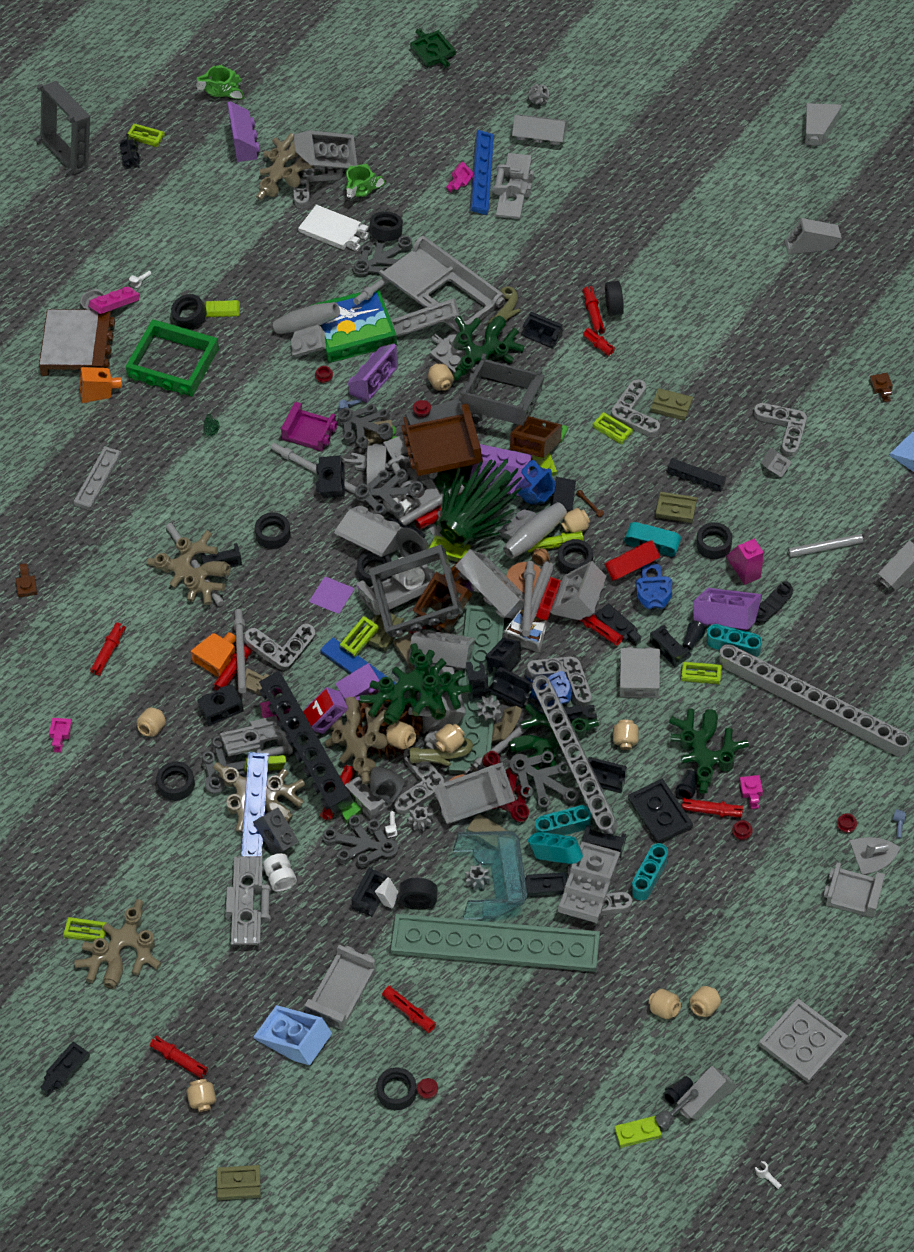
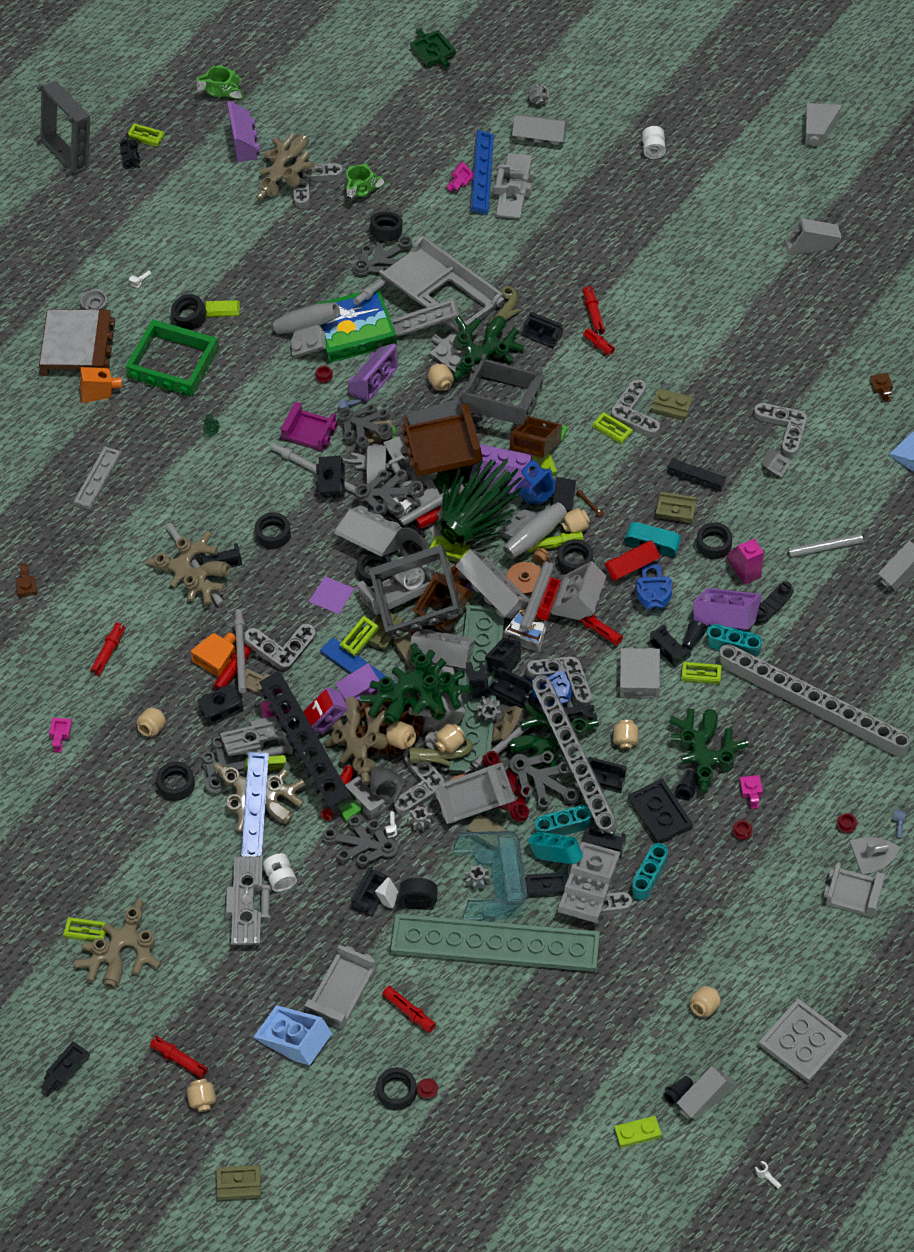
(114, 300): dark pink plate -> none
(275, 831): dark grey brick -> none
(326, 149): light grey slope -> none
(333, 228): white tile -> none
(421, 408): dark red plate -> none
(529, 576): light grey bar -> none
(614, 298): black tyre -> none
(619, 623): black hinge -> none
(653, 141): none -> white wheel
(664, 1004): tan head -> none
(666, 1118): dark grey hinge -> none
(712, 808): red pin -> none

